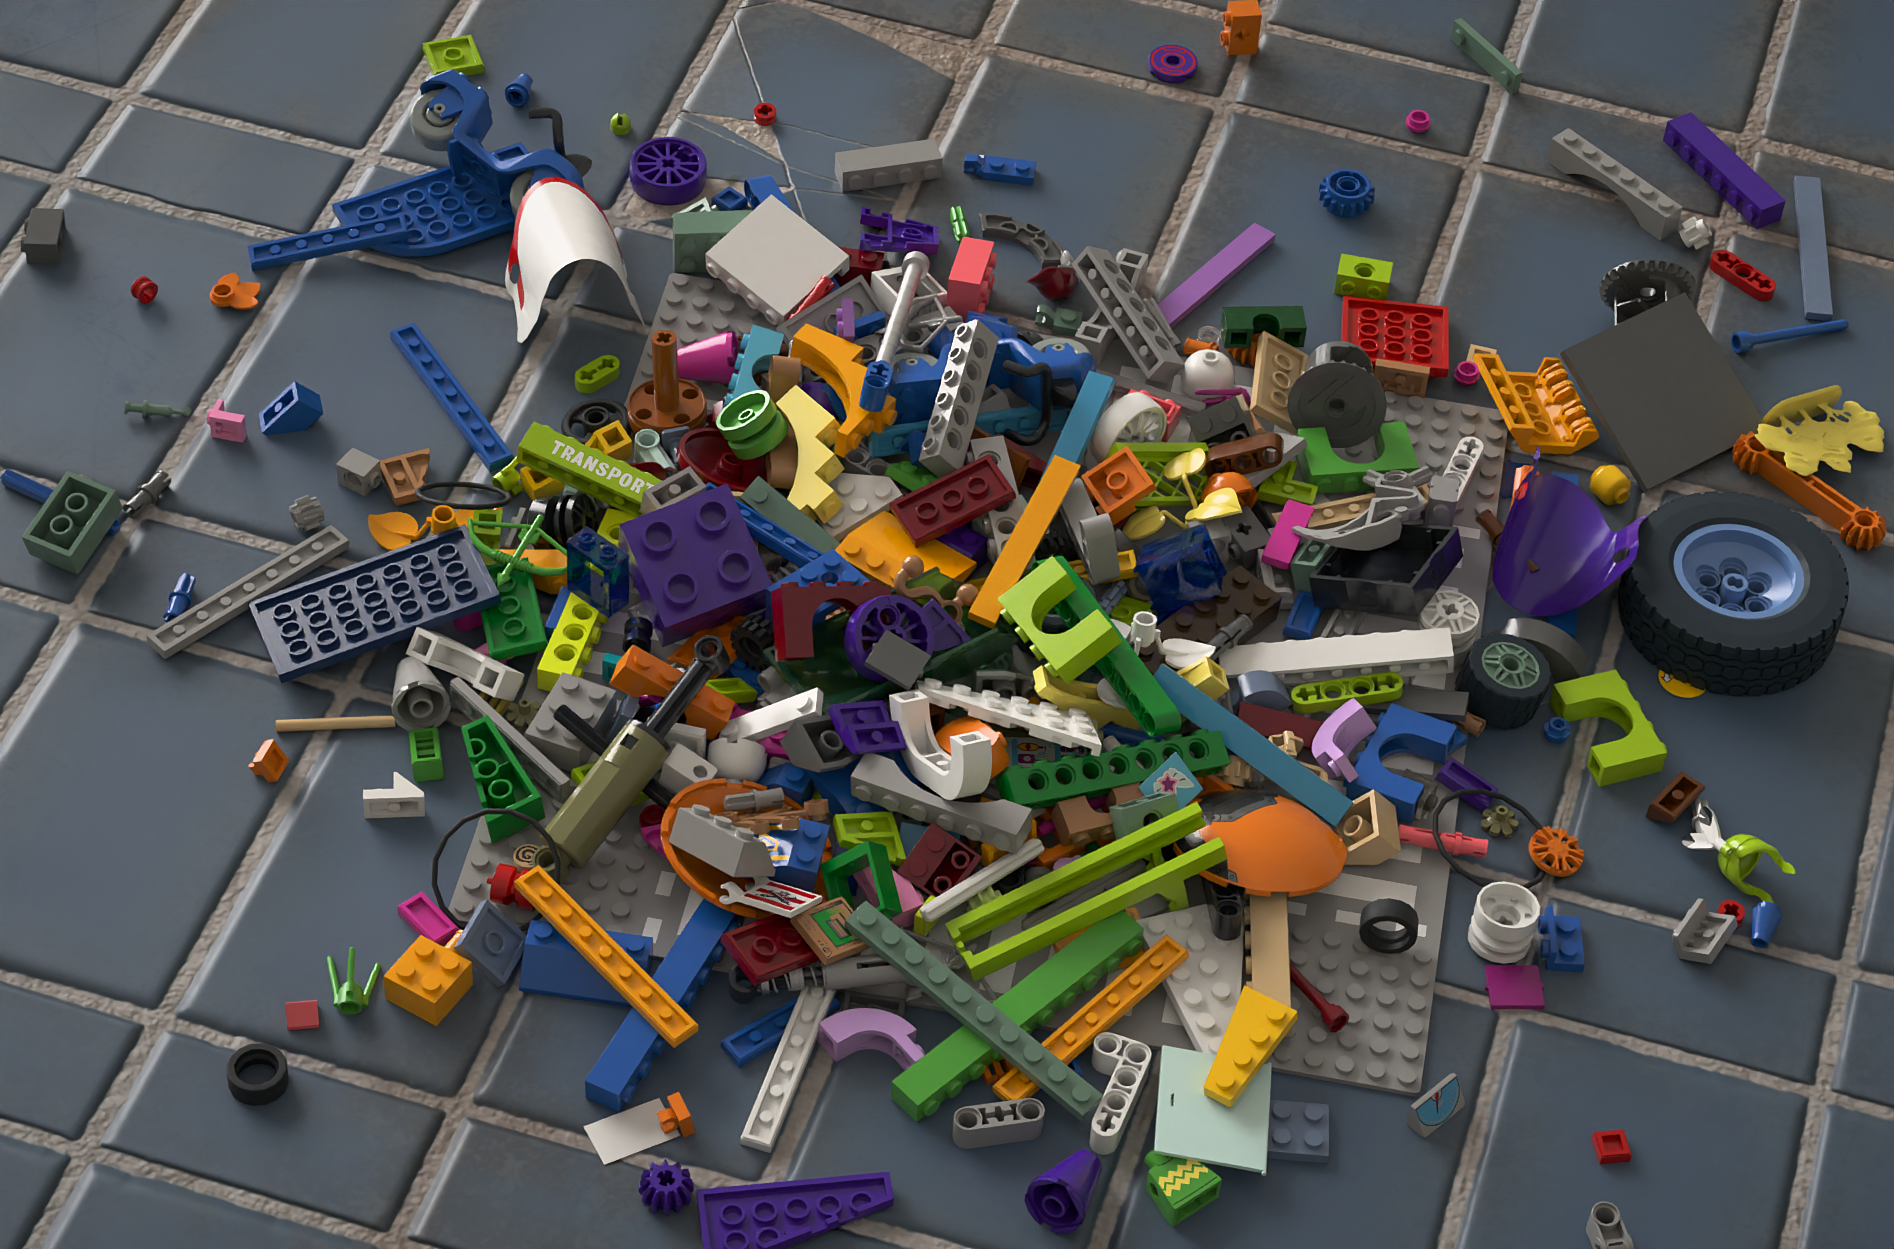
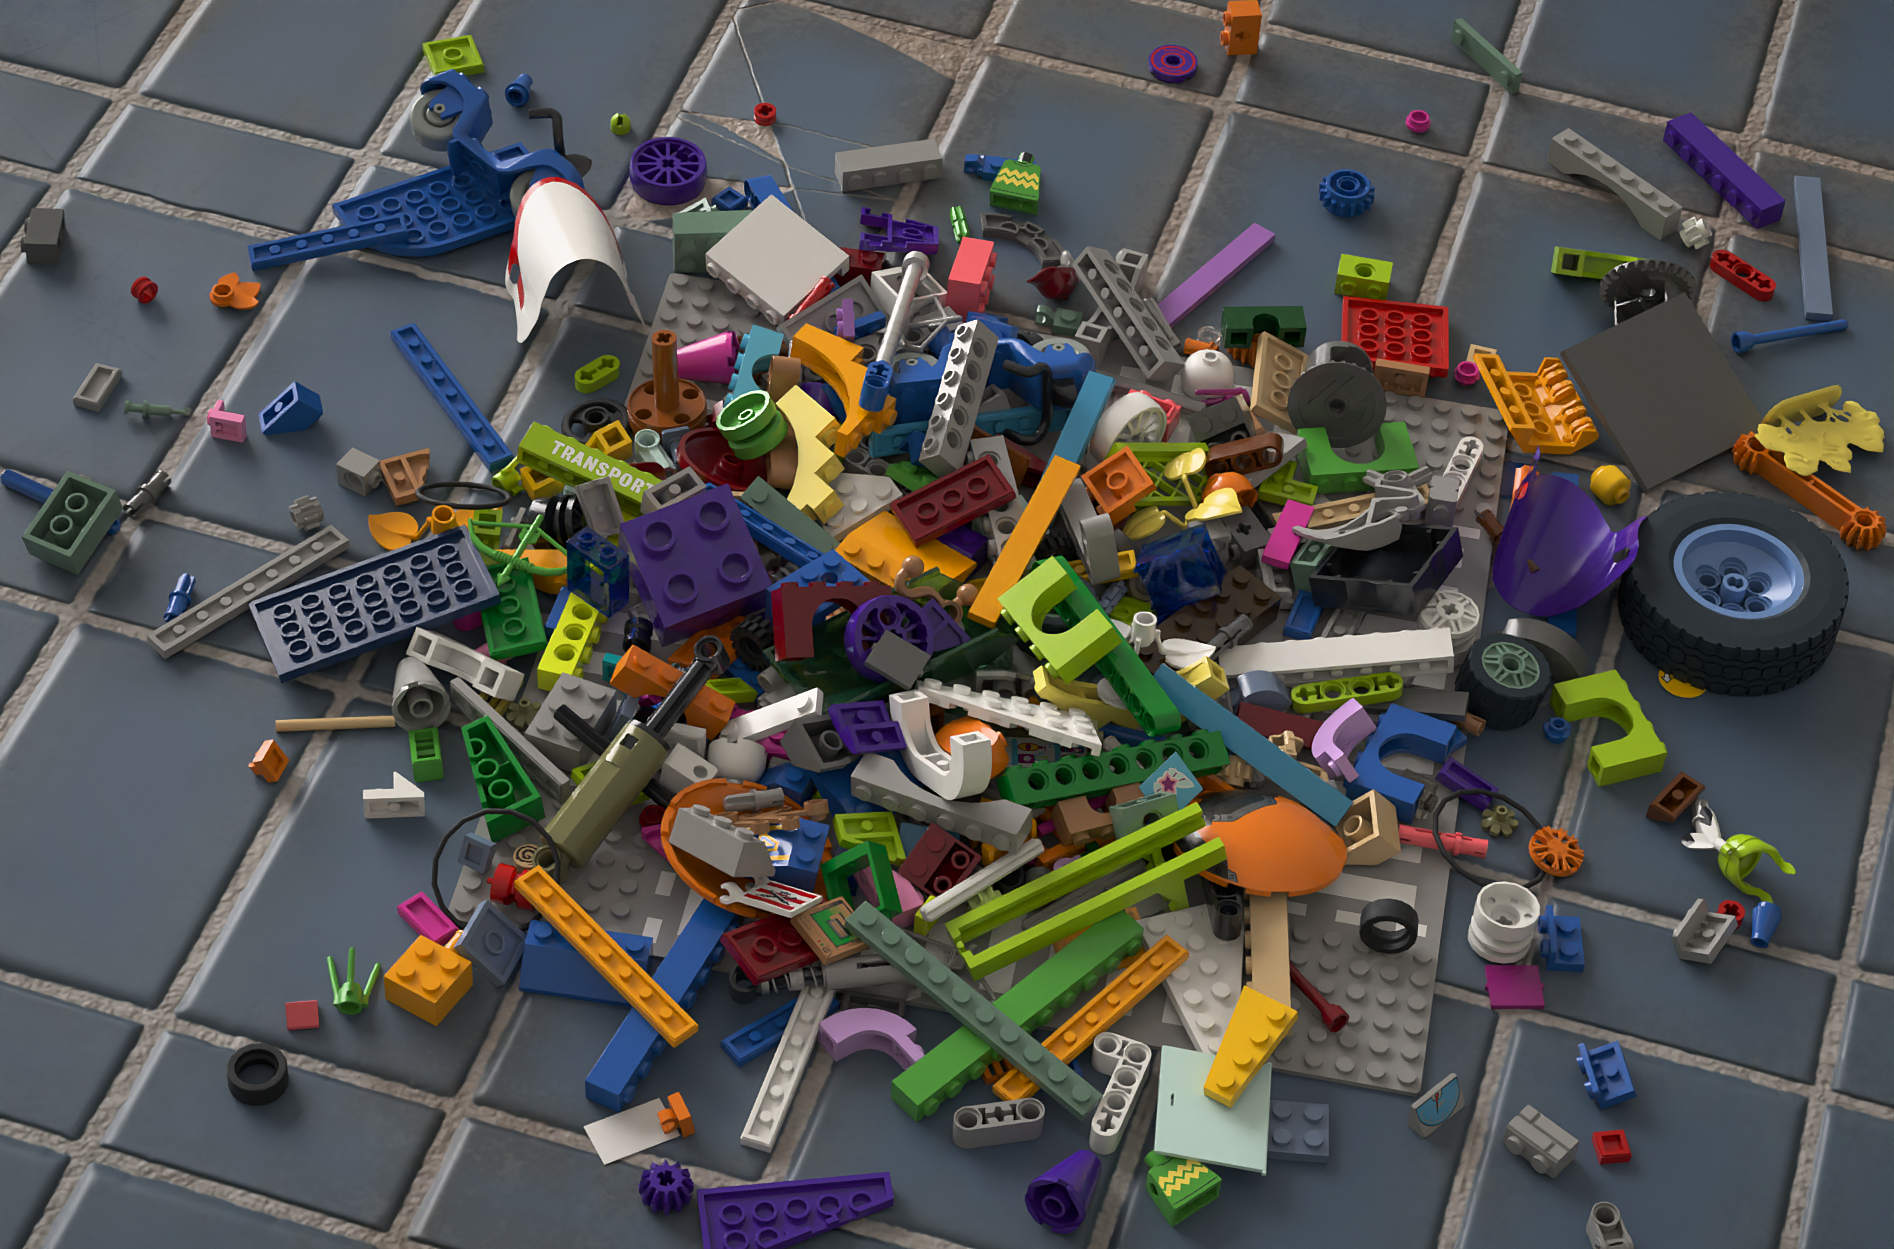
(97, 387): none -> light grey tile
(477, 852): none -> sand blue tile
(600, 506): none -> light grey hinge
(1017, 185): none -> bright green torso
(1540, 1142): none -> light grey brick
(1586, 263): none -> lime arch
(1607, 1074): none -> blue bracket

